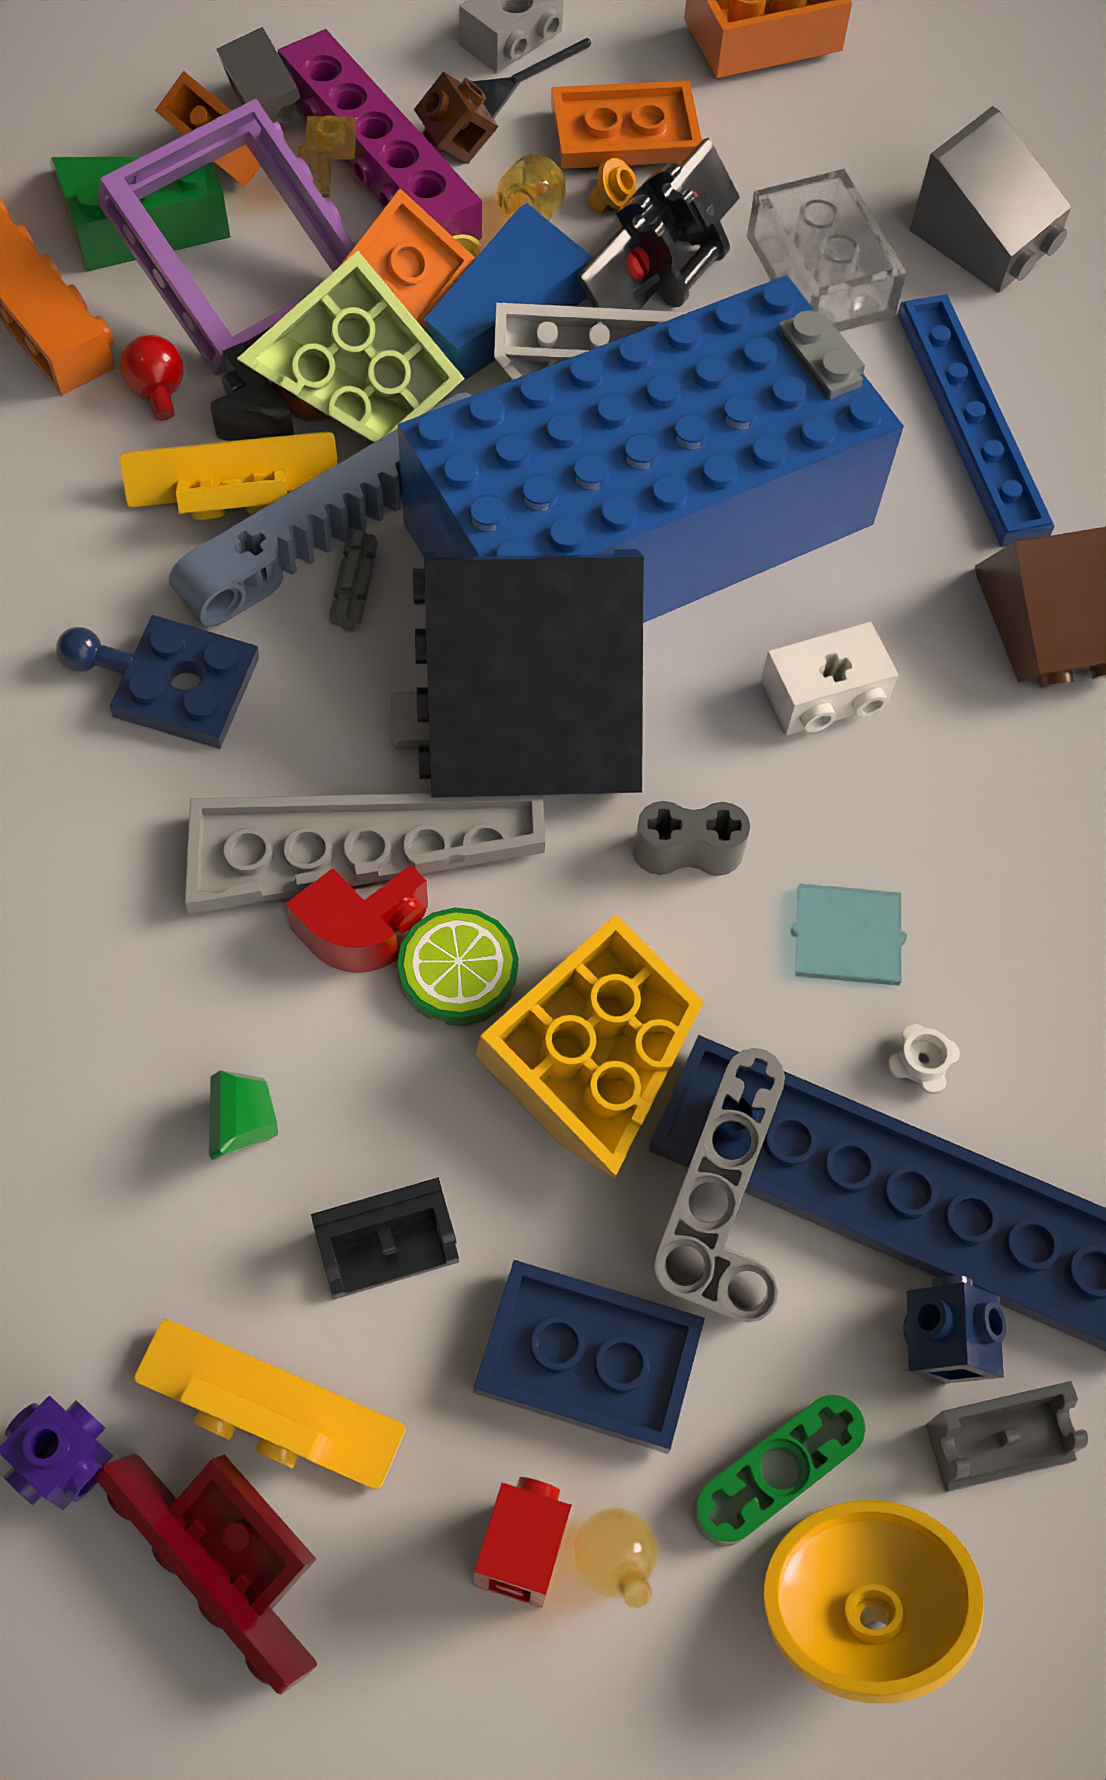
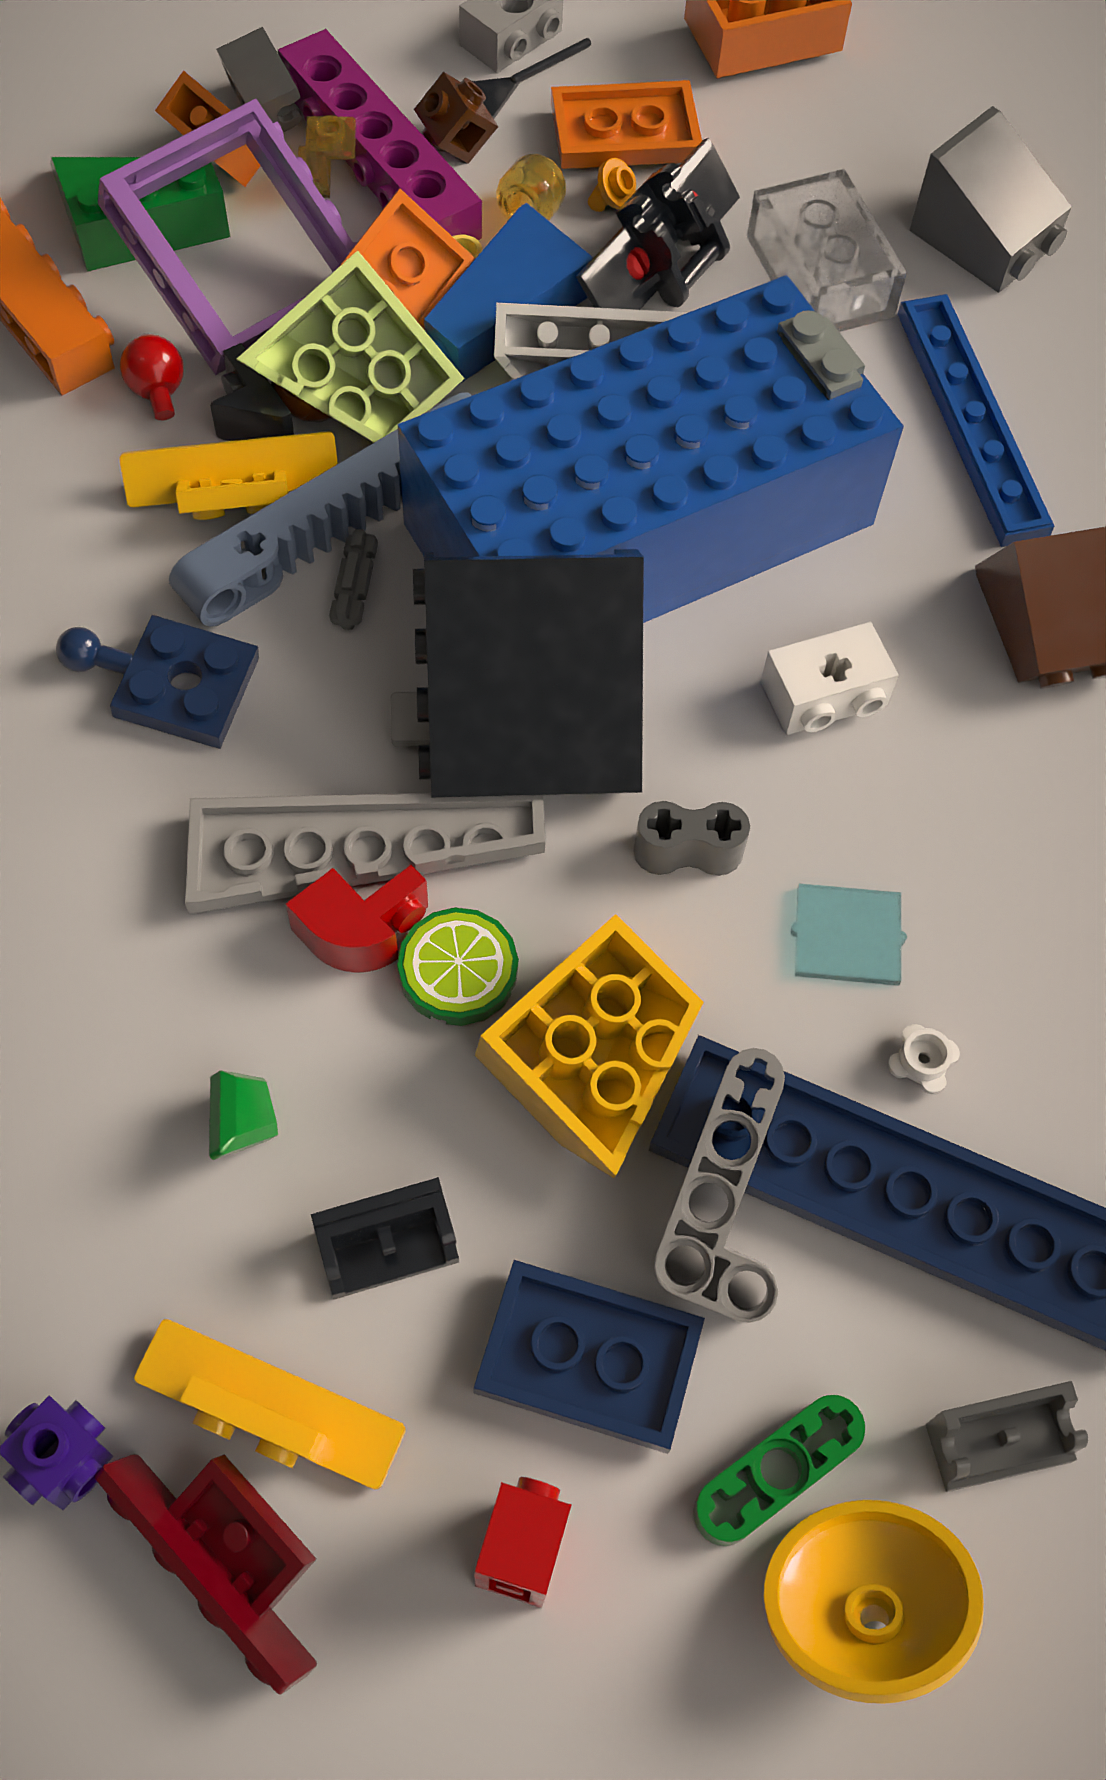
(616, 1555): clear yellow piece -> none
(954, 1331): dark blue brick -> none

